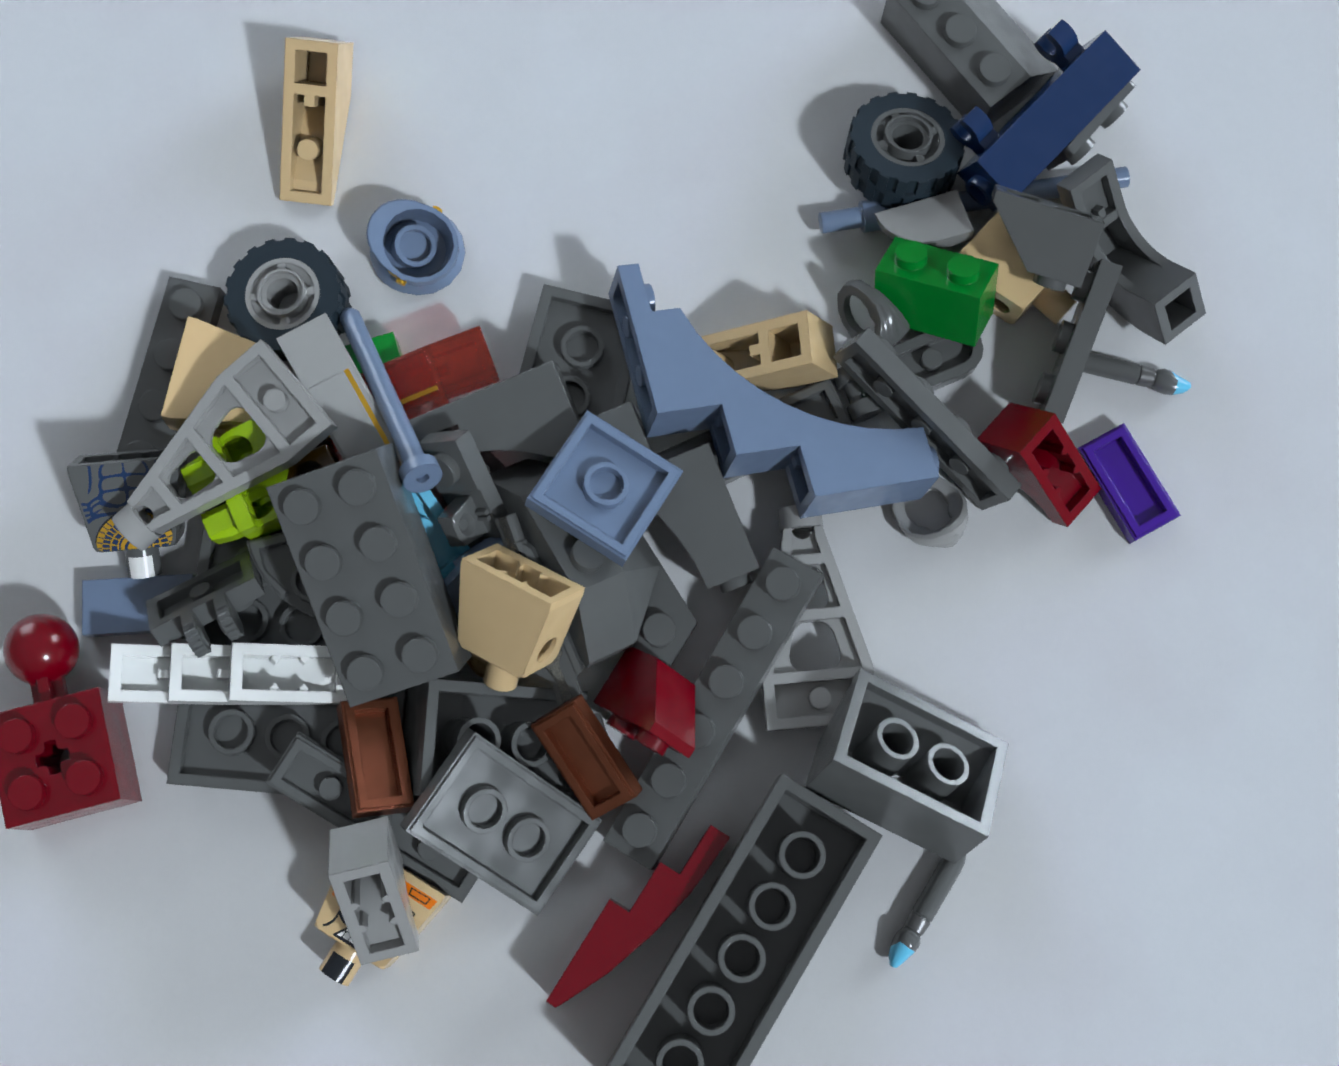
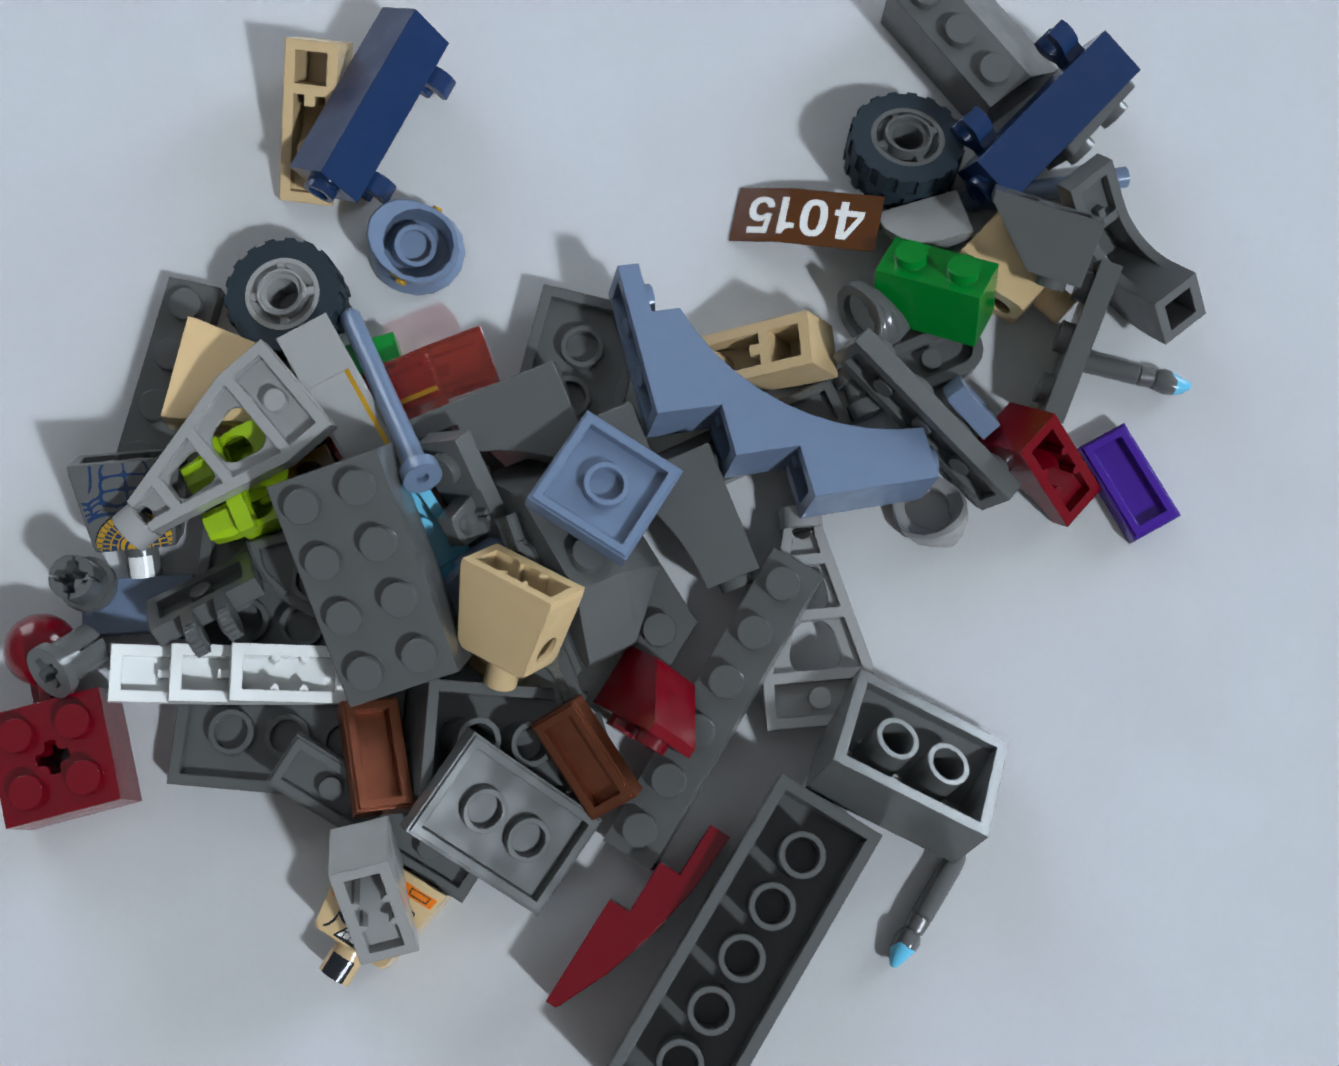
(64, 662): none -> dark grey bush
(87, 596): none -> dark grey bush
(370, 107): none -> dark blue brick
(807, 218): none -> reddish brown sticker
(971, 406): none -> sand blue tile

